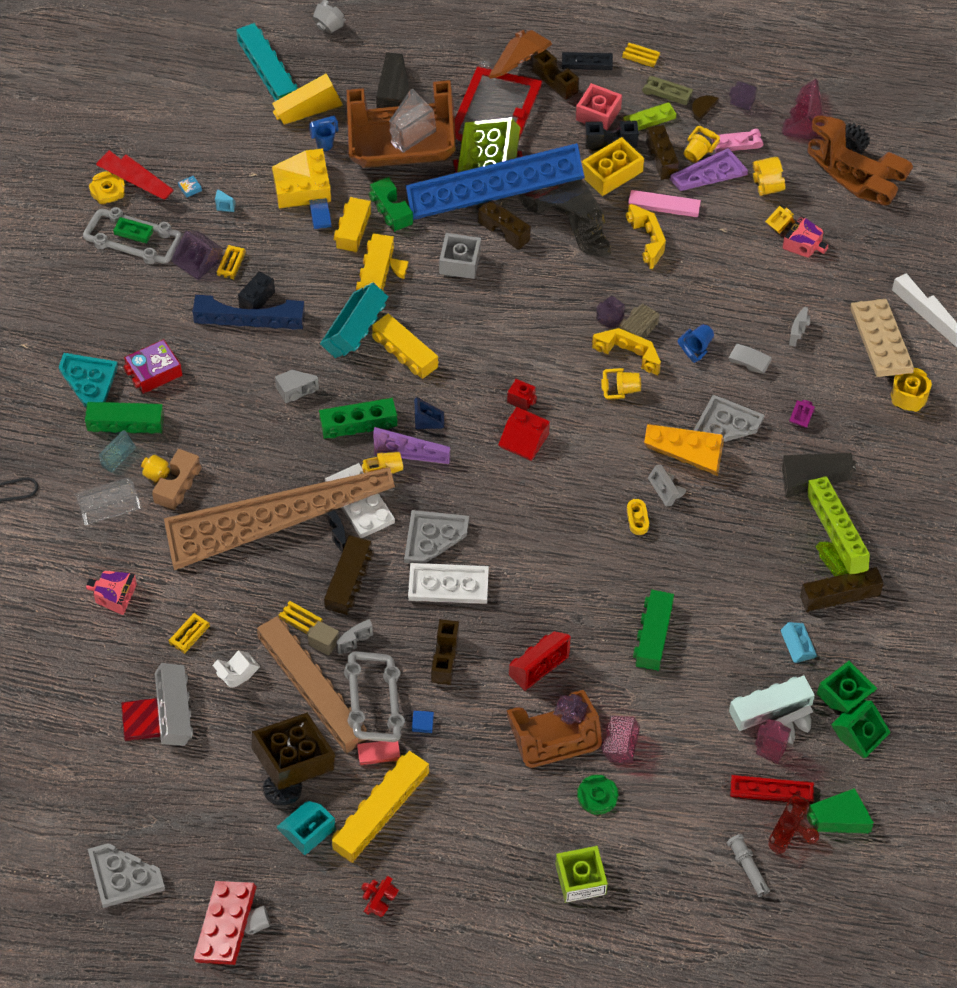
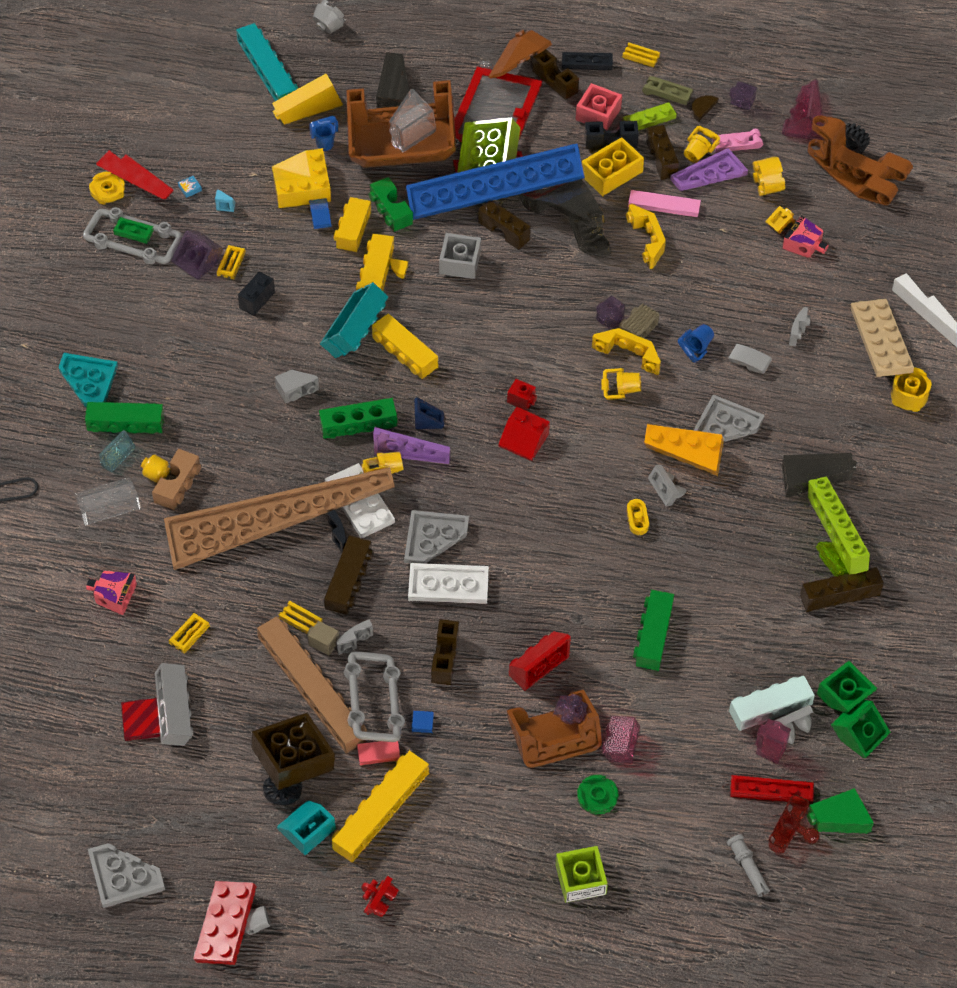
(152, 366): brick -> none
(209, 311): dark blue arch -> none
(237, 669): white brick -> none
(798, 642): medium azure slope -> none
(802, 413): magenta bracket -> none

